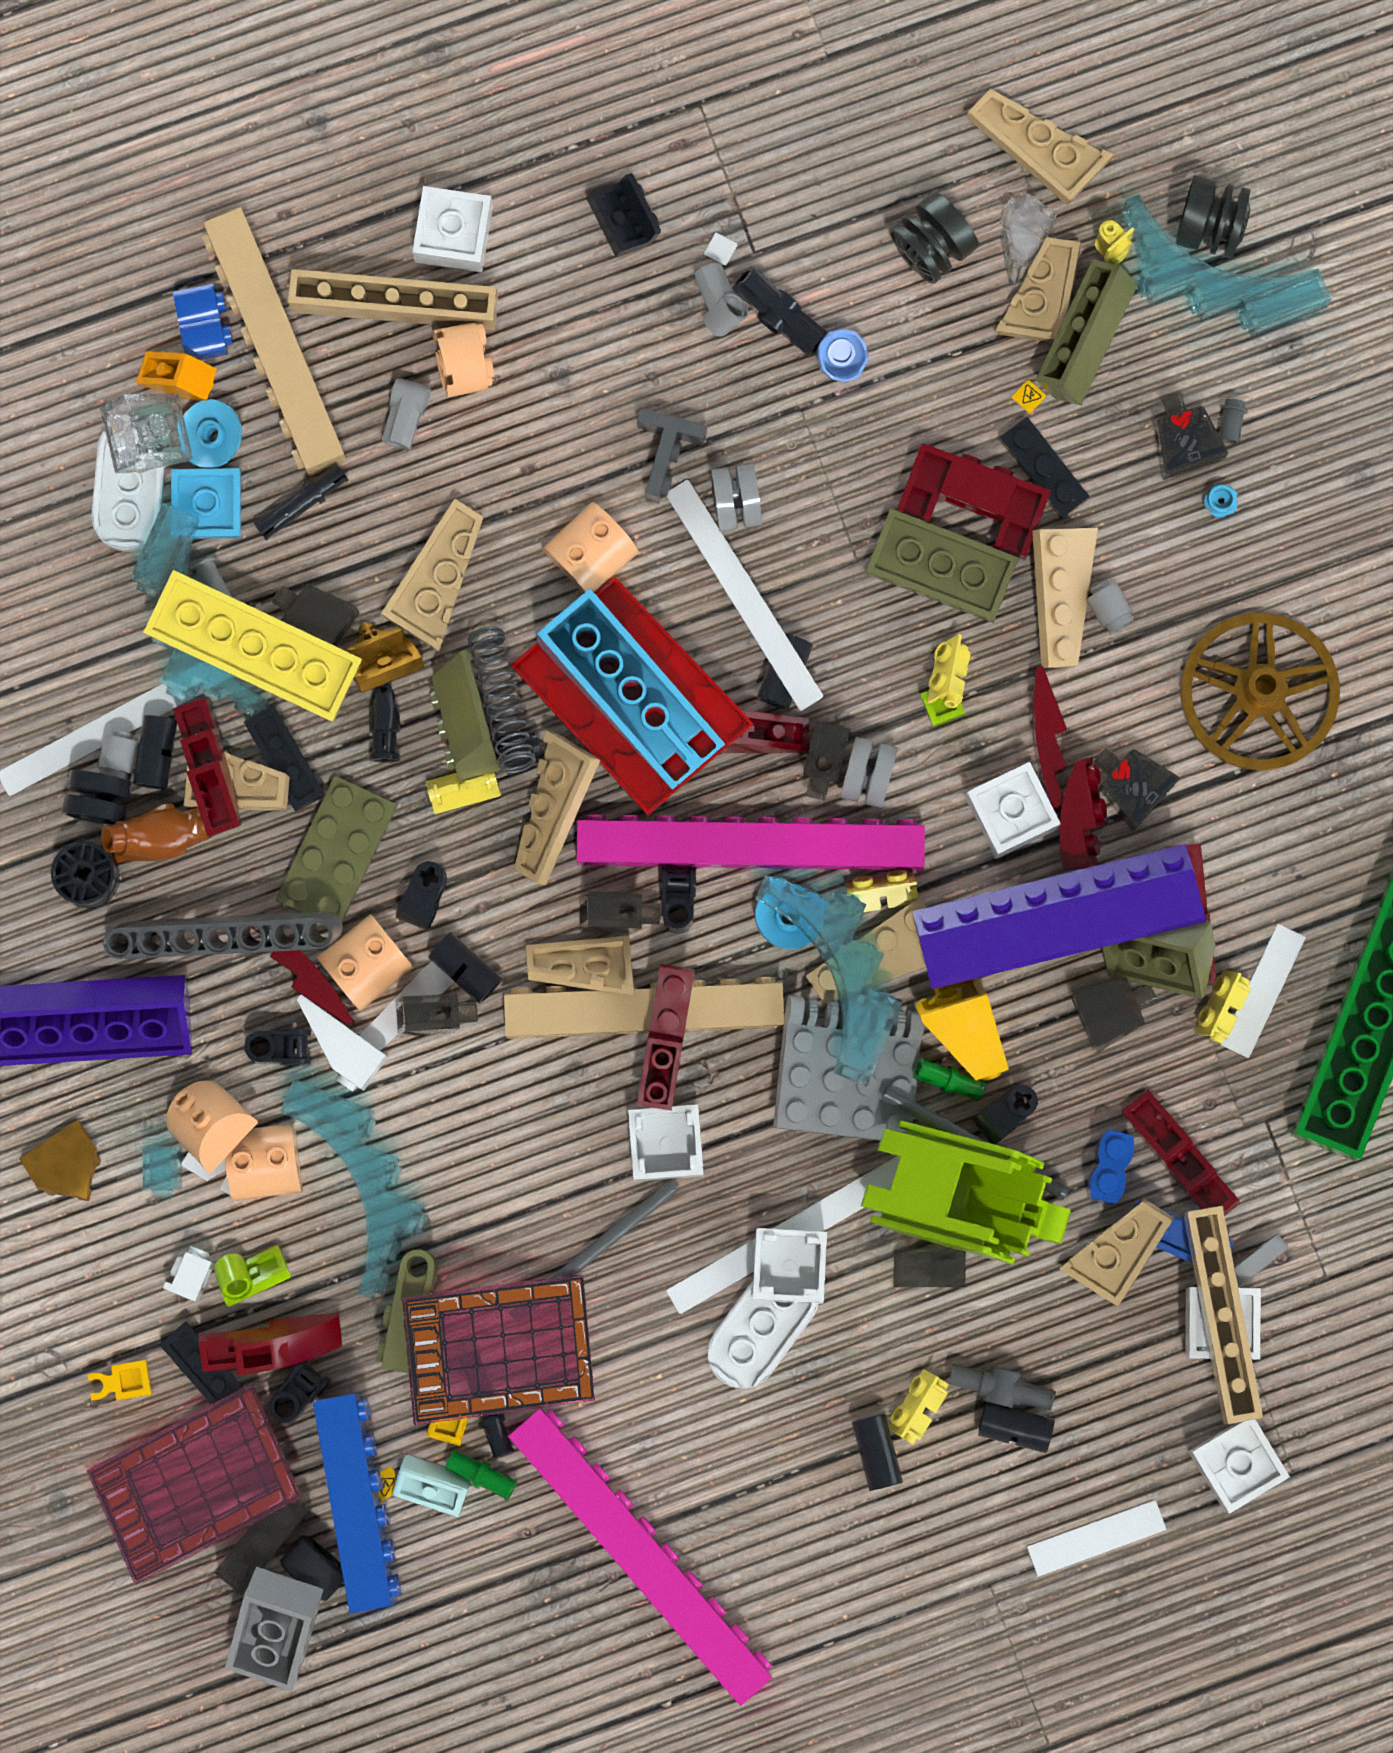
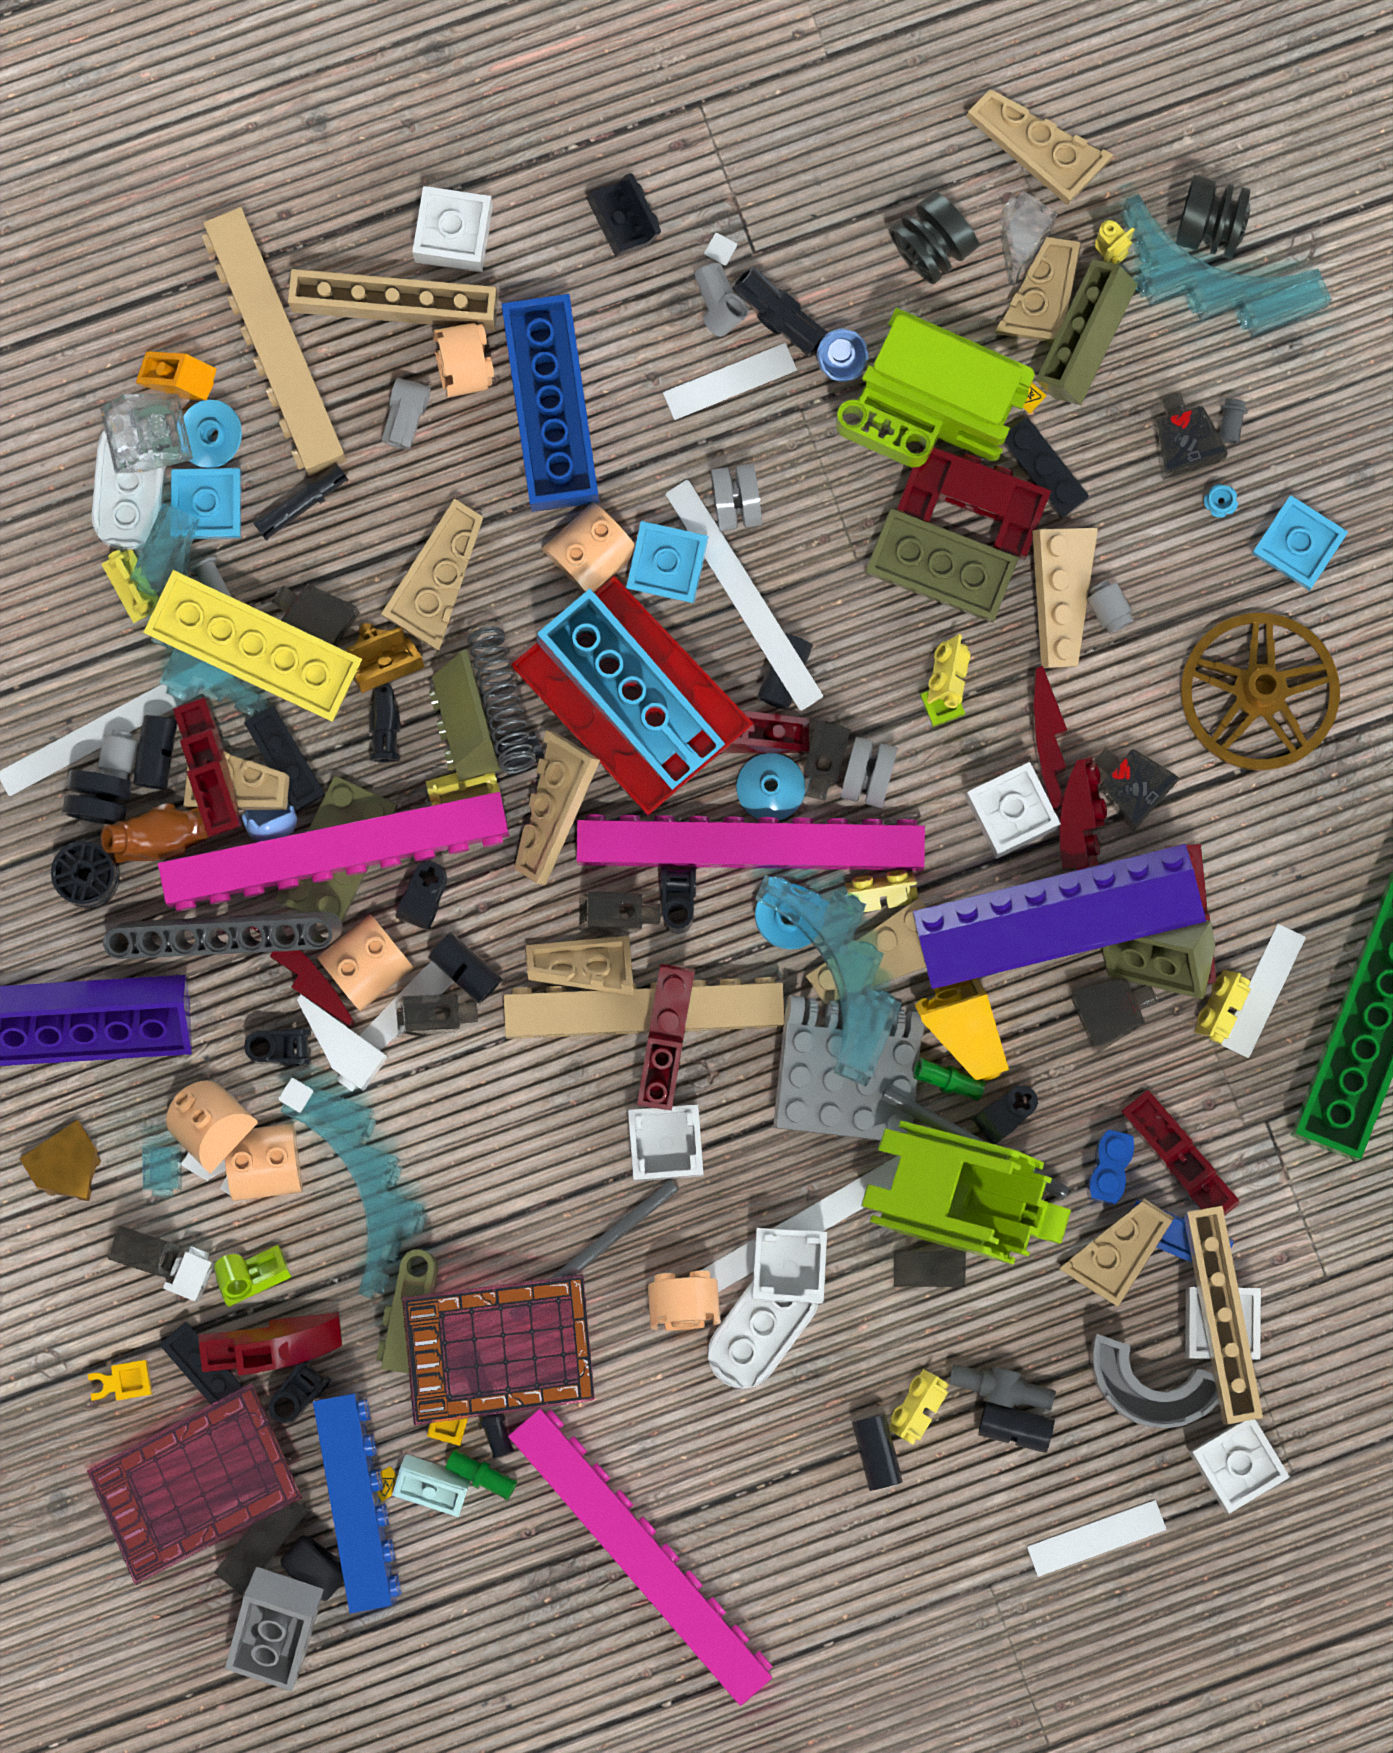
(119, 570): none -> light yellow hinge
(143, 1251): none -> clear smoke torso
(201, 322): blue brick -> none
(269, 824): none -> light blue hair
(296, 1095): none -> white sticker
(334, 850): none -> dark pink brick
(550, 403): none -> blue brick
(667, 562): none -> medium azure plate
(669, 449): dark grey bracket -> none
(683, 1301): none -> light nougat brick
(730, 381): none -> white sticker
(759, 801): none -> medium azure dish
(935, 388): none -> lime piece
(1139, 1403): none -> light grey brick
(1259, 1258): light grey beam -> none
(1299, 543): none -> medium azure plate

